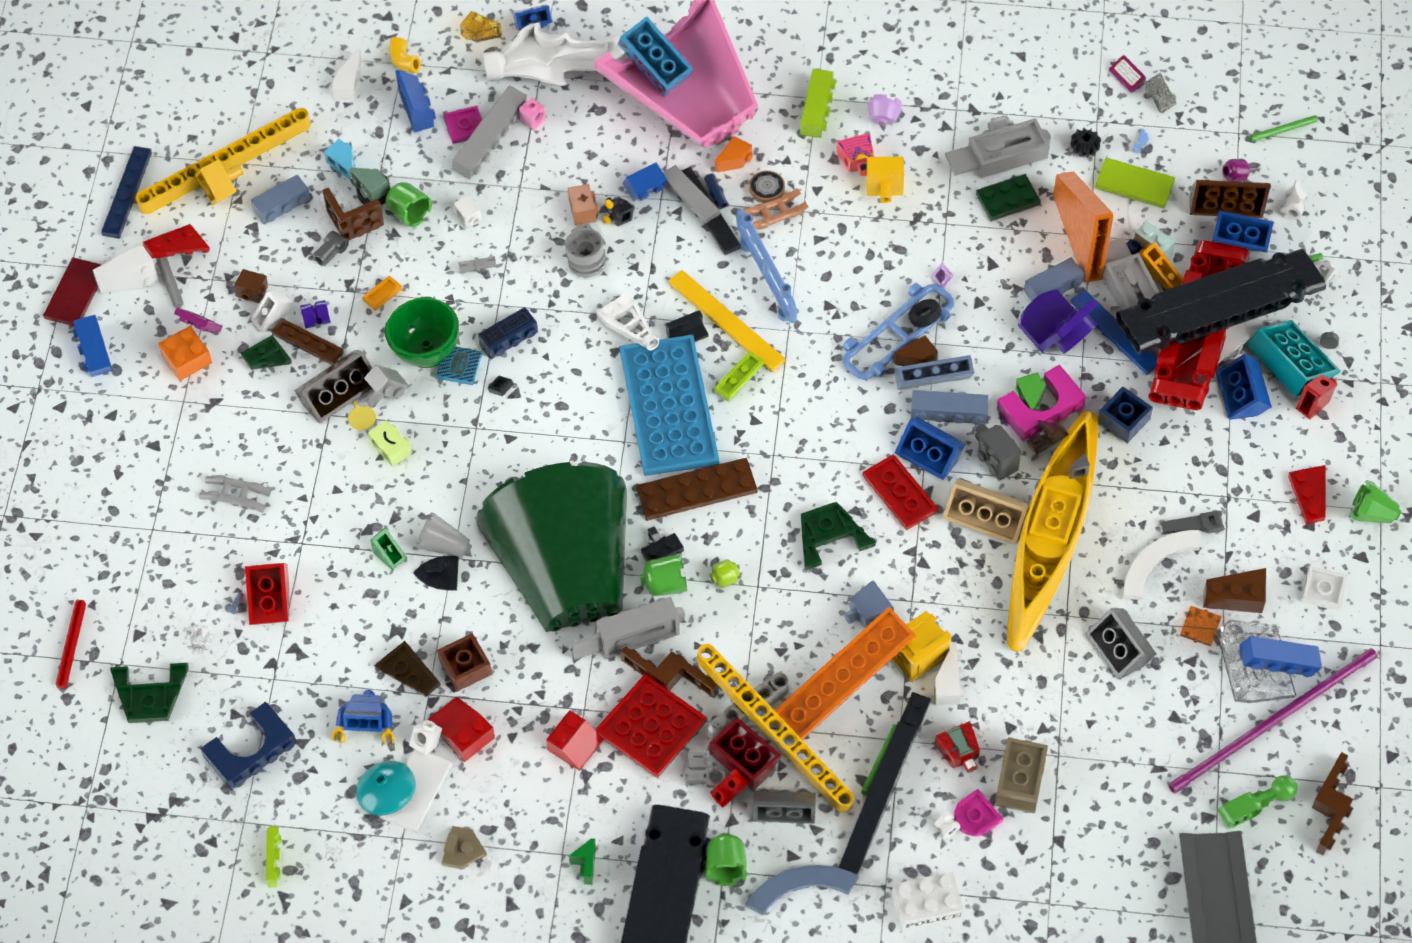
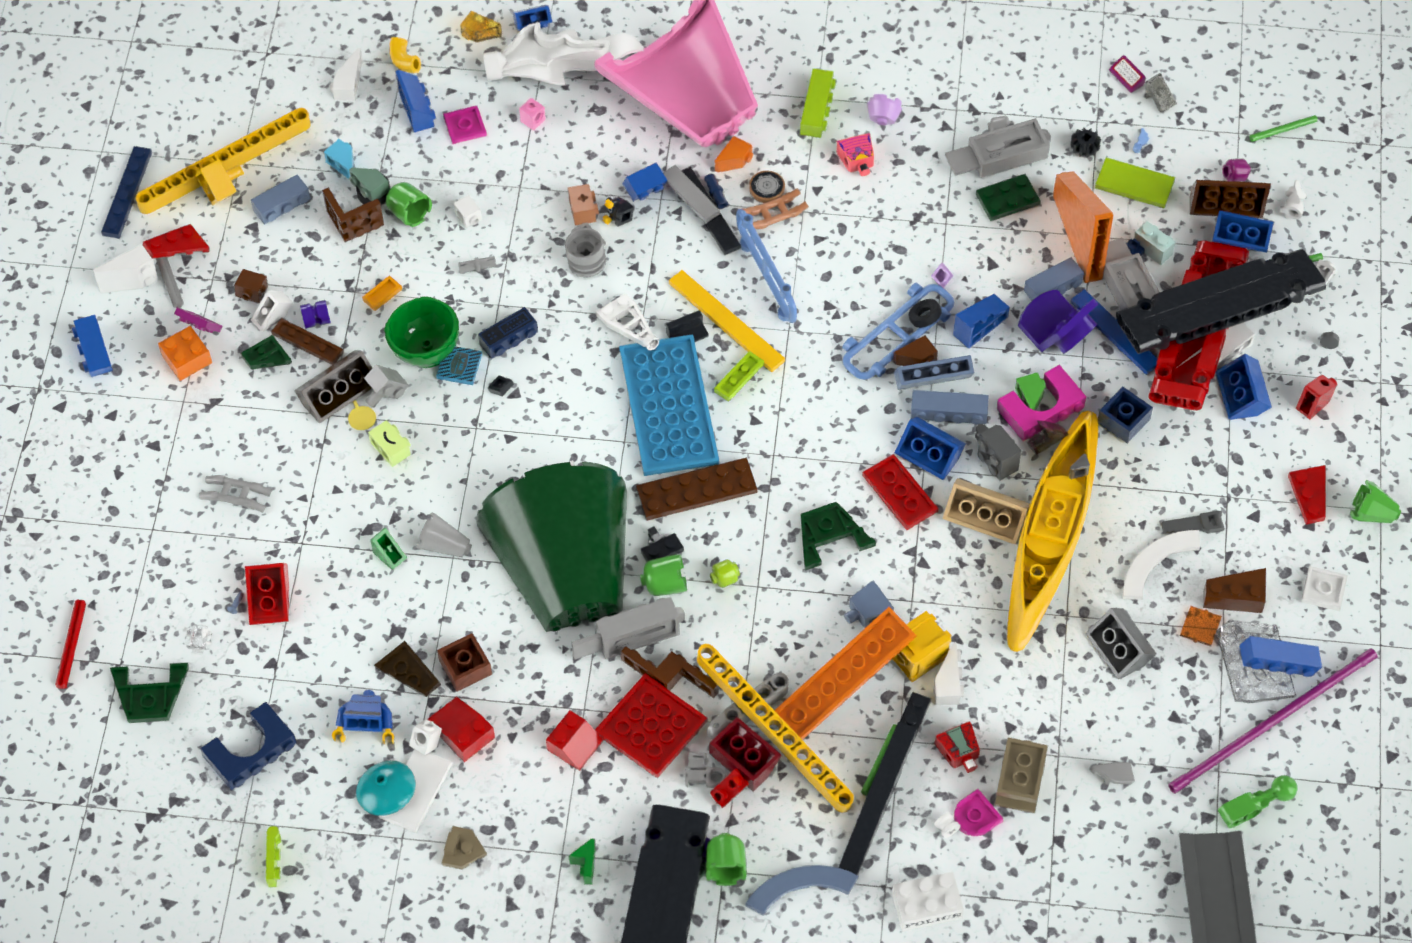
(73, 293): dark red tile -> none
(333, 244): dark grey piece -> none
(439, 573): black shield -> none
(489, 133): light grey brick -> none
(655, 56): dark azure brick -> none
(784, 806): dark grey slope -> none
(885, 177): yellow brick -> none
(979, 320): none -> blue wedge
(1115, 772): none -> light grey slope
(1160, 267): light orange slope -> none
(1291, 355): teal slope -> none
(1333, 804): reddish brown bracket -> none

